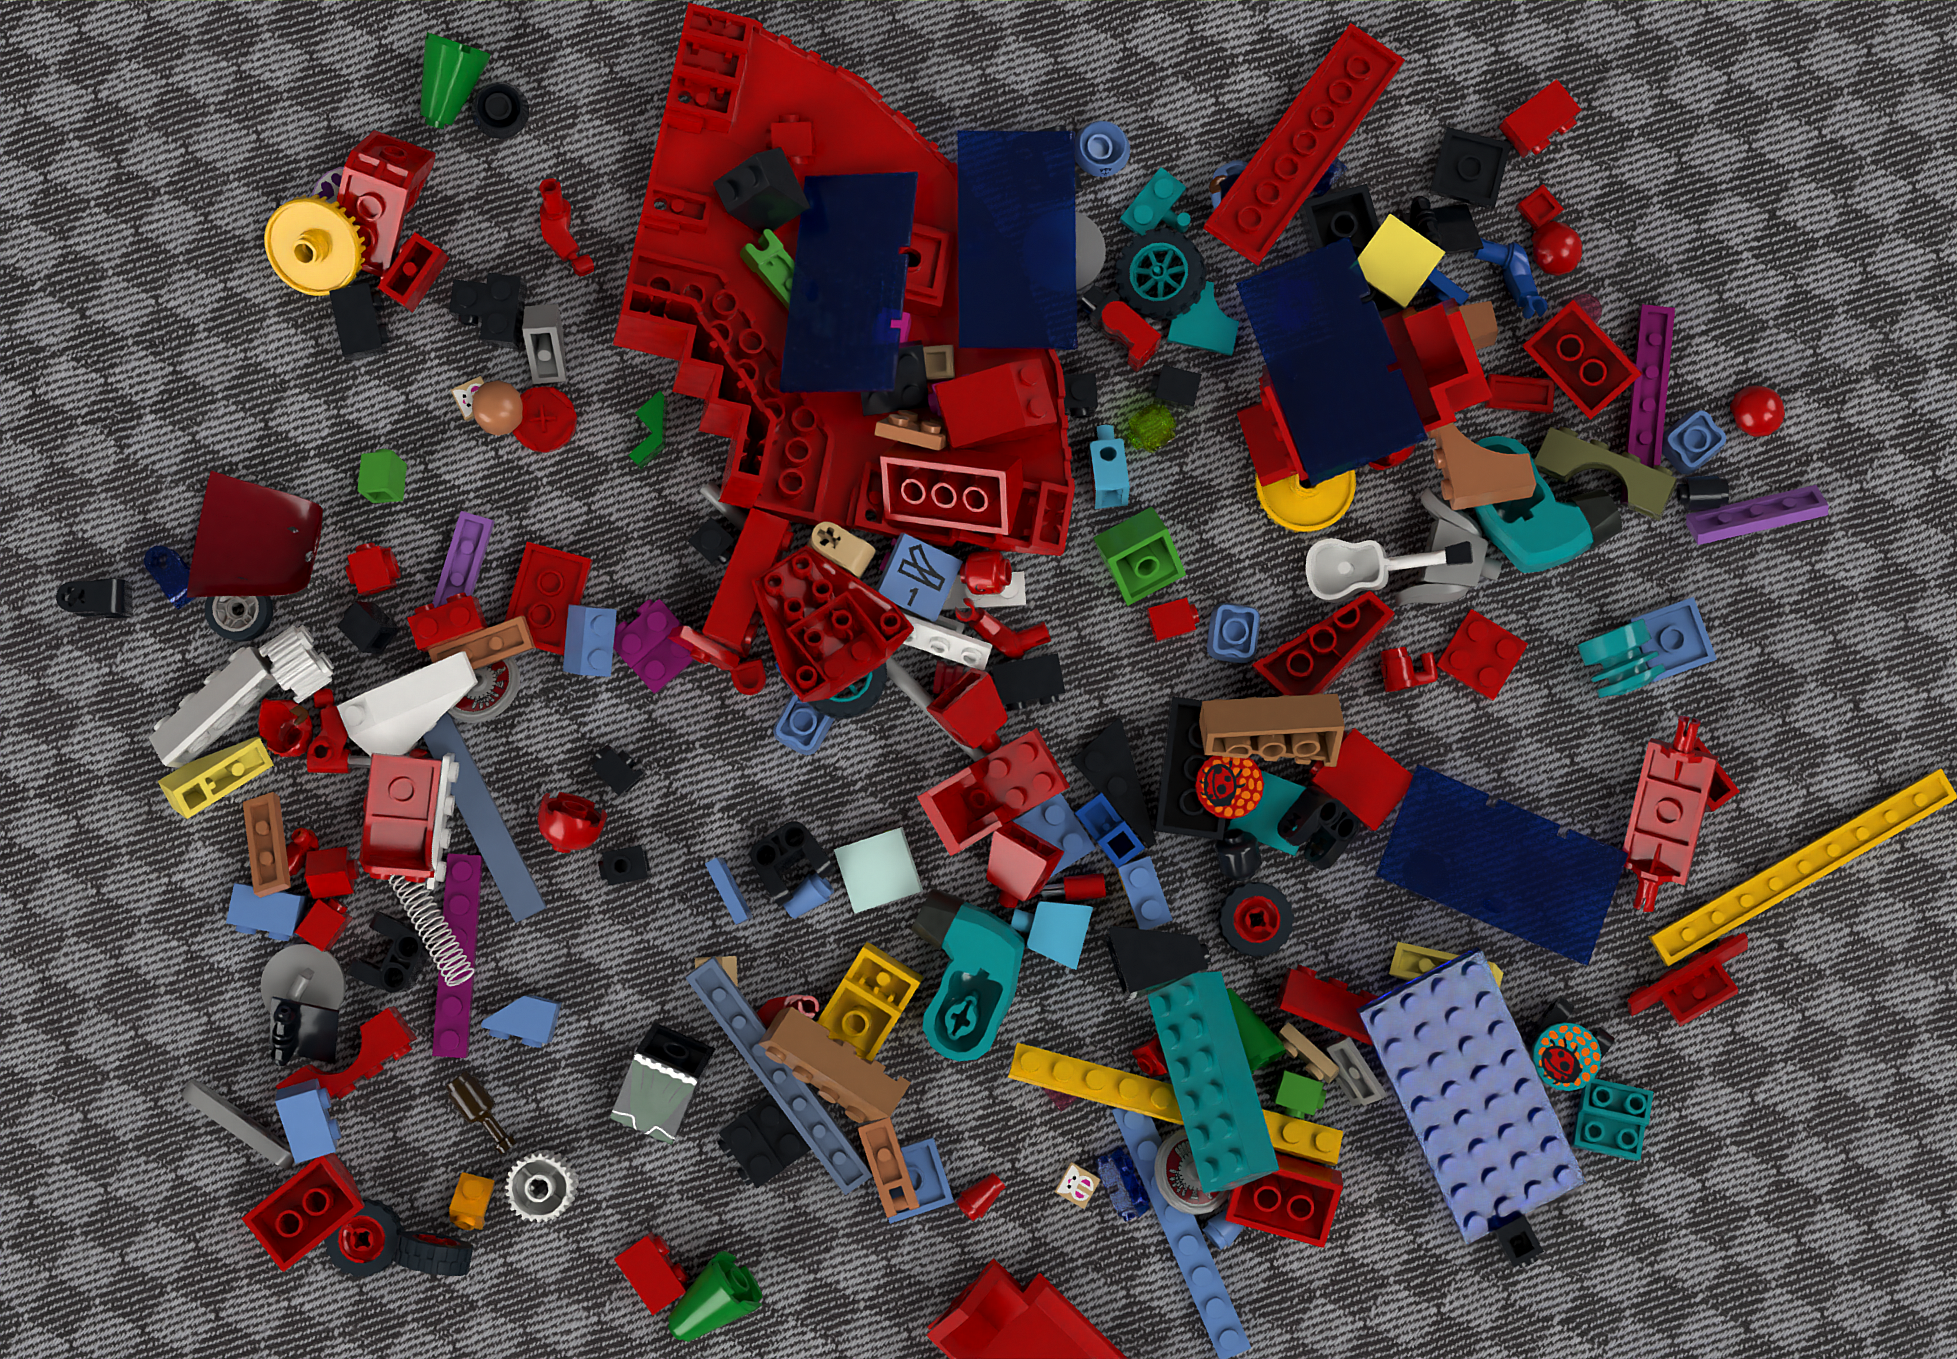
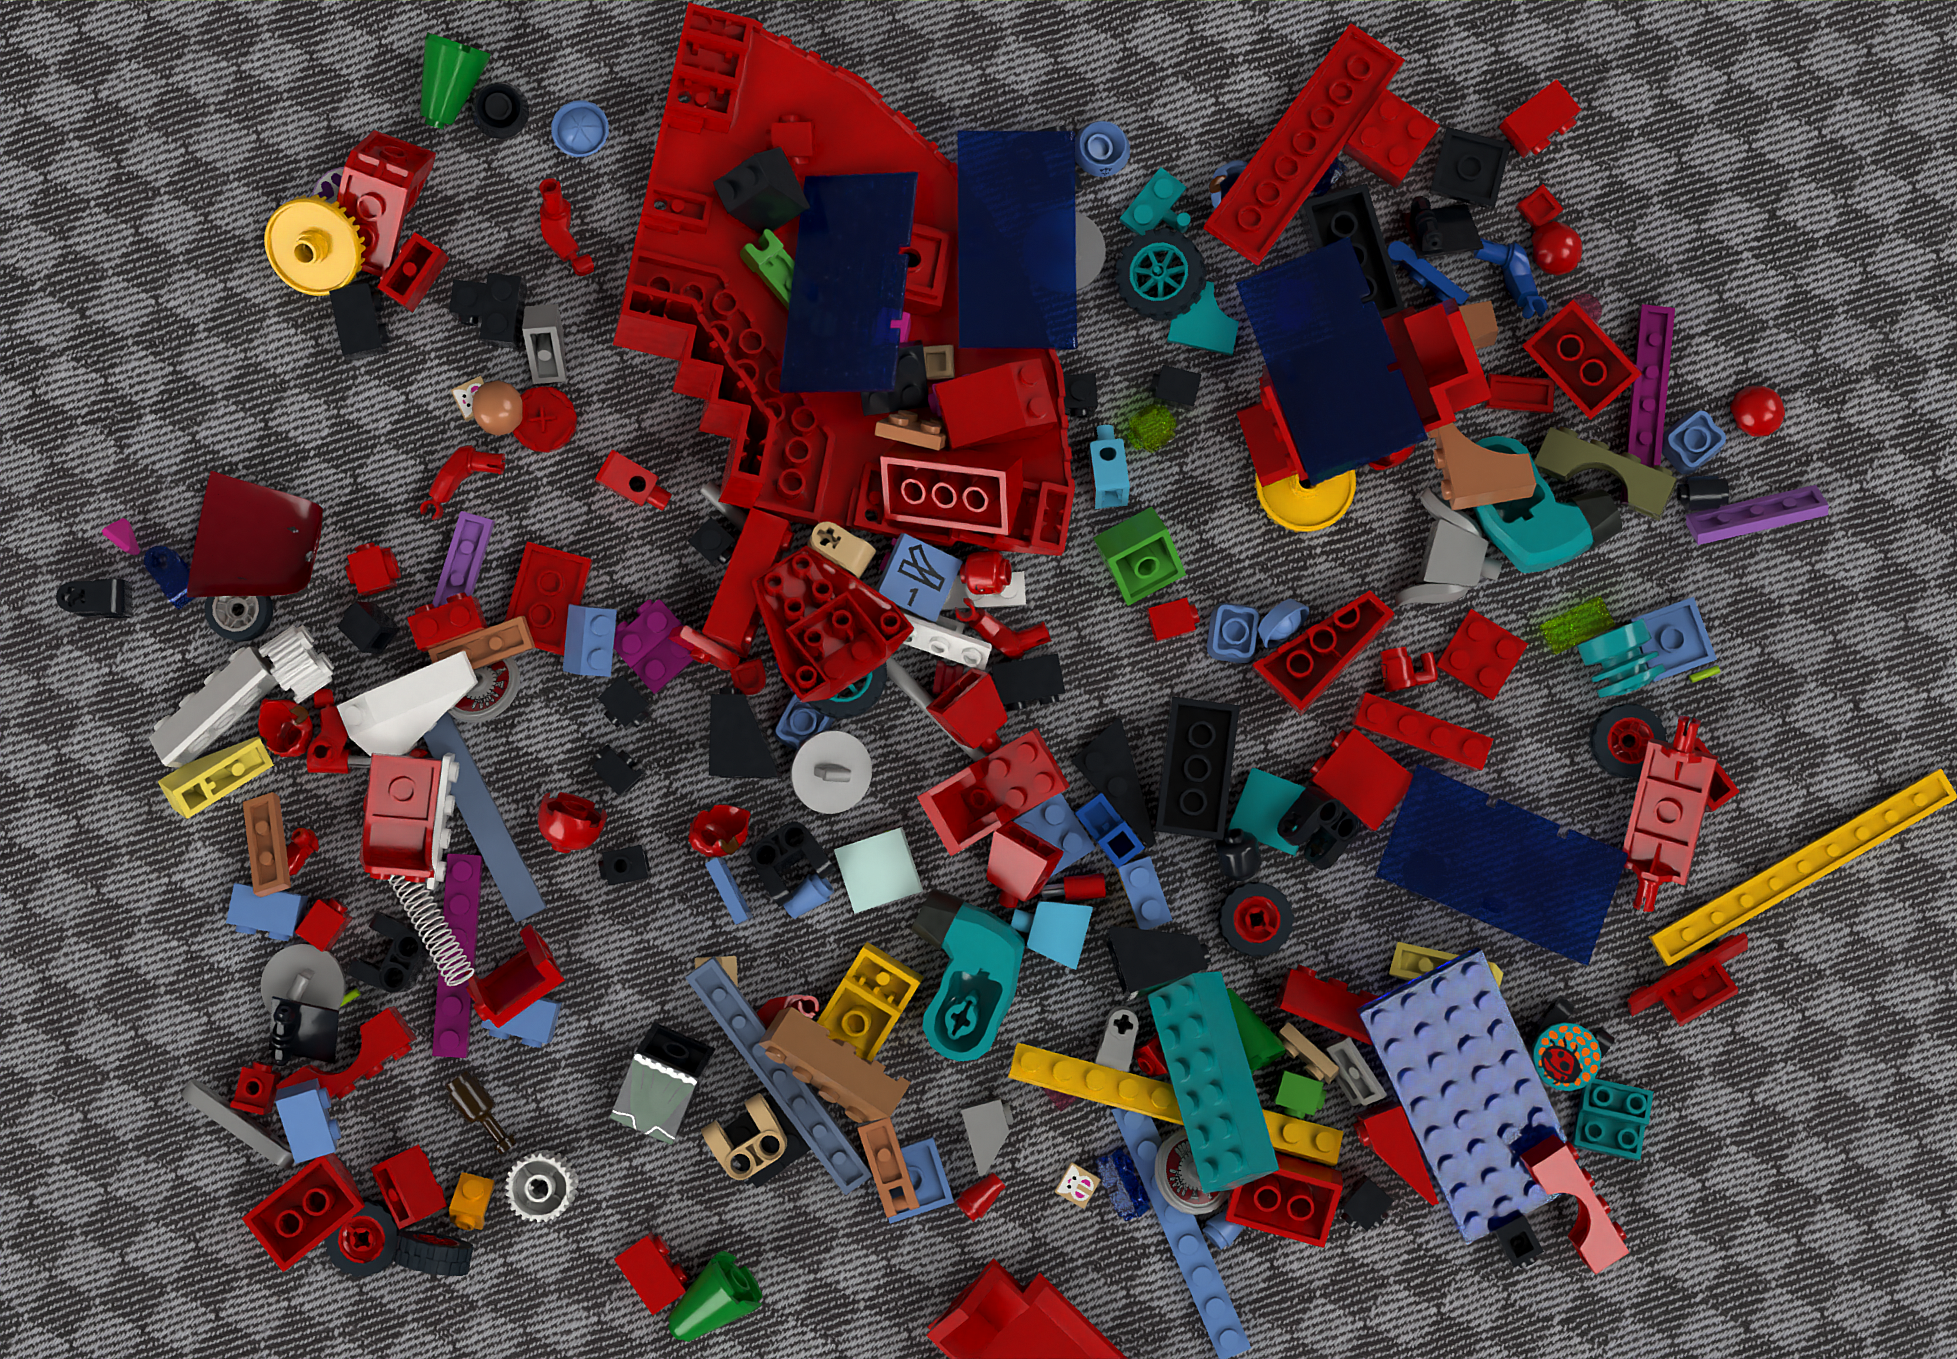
(122, 535): none -> dark pink slope
(263, 1100): none -> red brick
(331, 872): red brick -> none
(350, 996): none -> lime piece
(382, 476): bright green brick -> none
(409, 1186): none -> red brick
(457, 469): none -> red arm
(516, 982): none -> red panel
(579, 128): none -> medium blue hat
(618, 472): none -> red torso
(625, 704): none -> black brick
(654, 416): green slope -> none
(719, 830): none -> red hair
(738, 739): none -> black slope
(752, 1148): none -> tan piece
(830, 771): none -> light grey shield
(987, 1130): none -> light grey slope
(1115, 1045): none -> light grey piece
(1121, 325): red hips -> none
(1229, 786): tile -> none
(1274, 727): medium nougat wedge -> none
(1282, 622): none -> medium blue hat
(1343, 569): white piece -> none
(1365, 1205): none -> black brick
(1390, 138): none -> red brick
(1391, 1139): none -> red slope
(1398, 260): light yellow tile -> none
(1421, 731): none -> red arch
(1576, 625): none -> clear neon green plate
(1593, 1235): none -> arch
(1609, 732): none -> black wheel
(1704, 674): none -> lime piece

